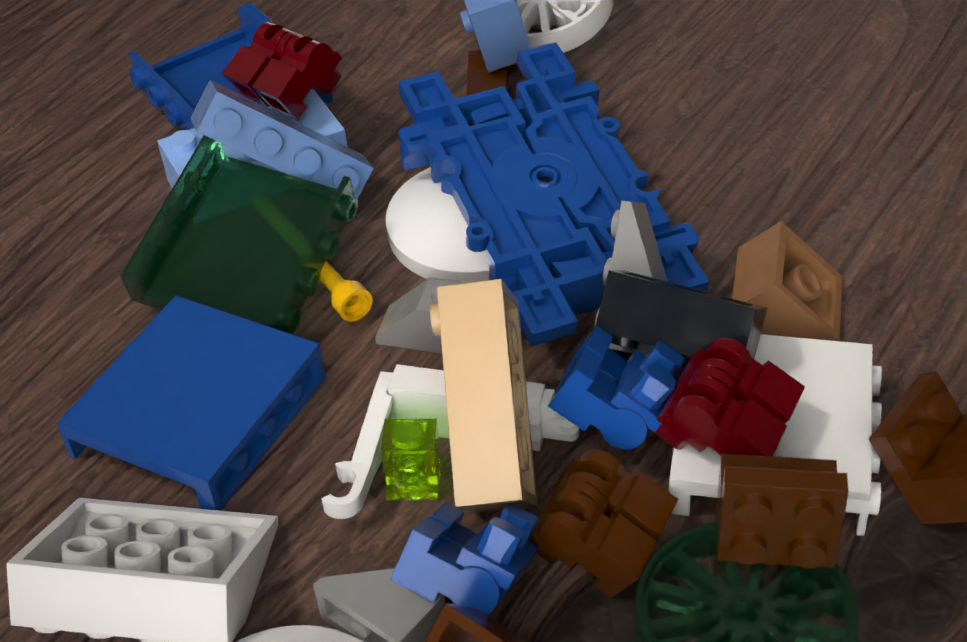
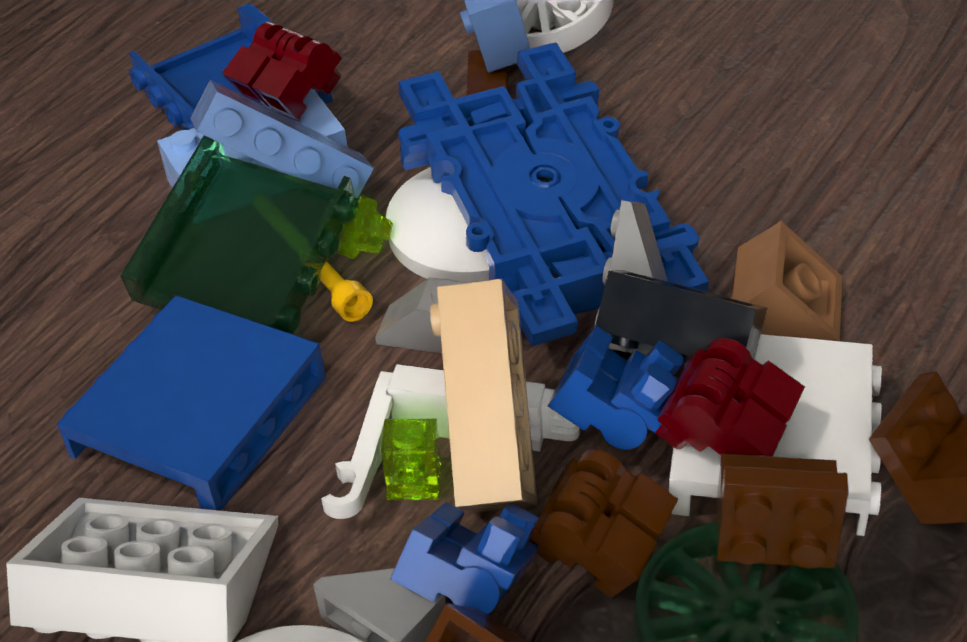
(365, 231): none -> clear neon green tile

